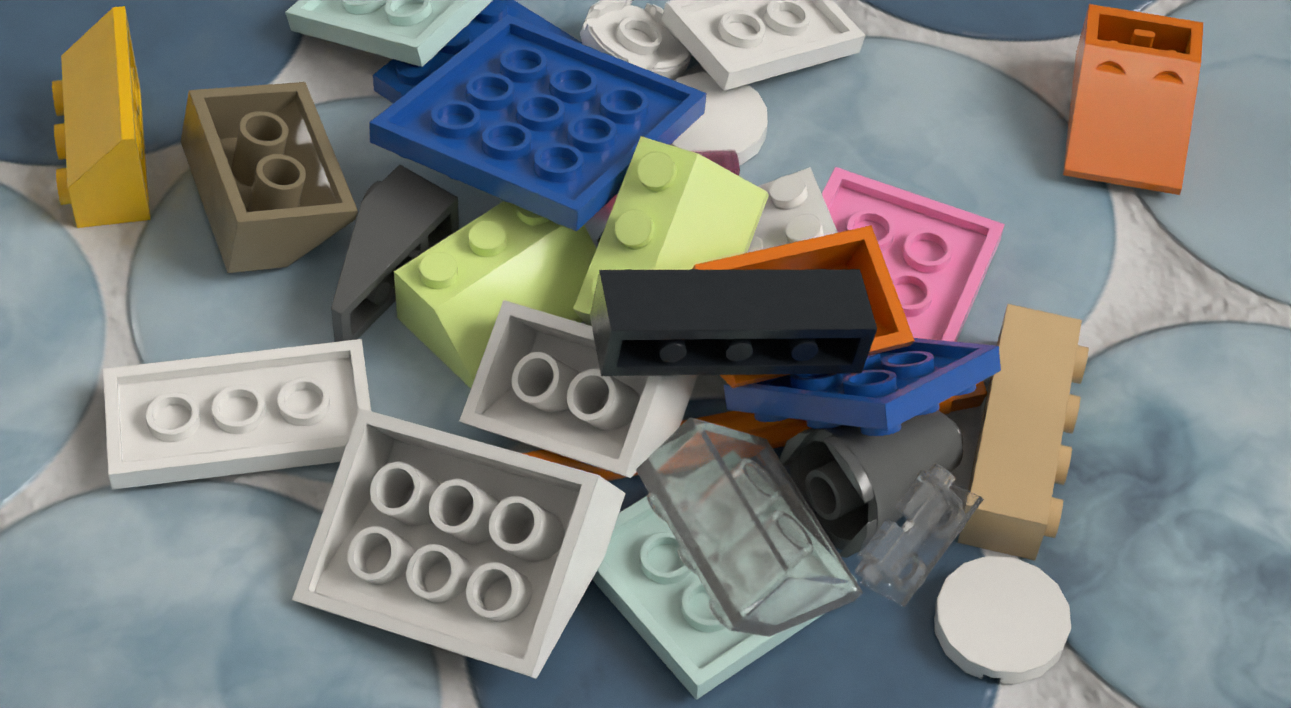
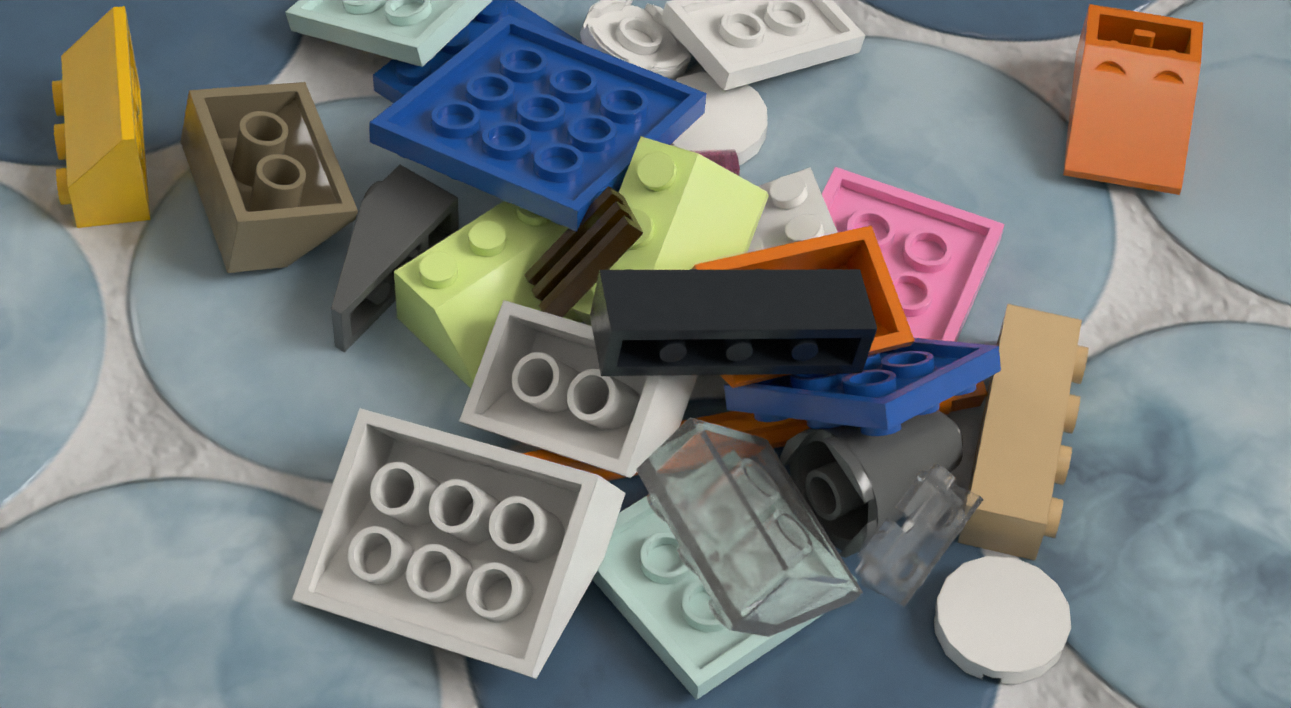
(232, 413): white plate -> none
(577, 256): none -> dark brown tile

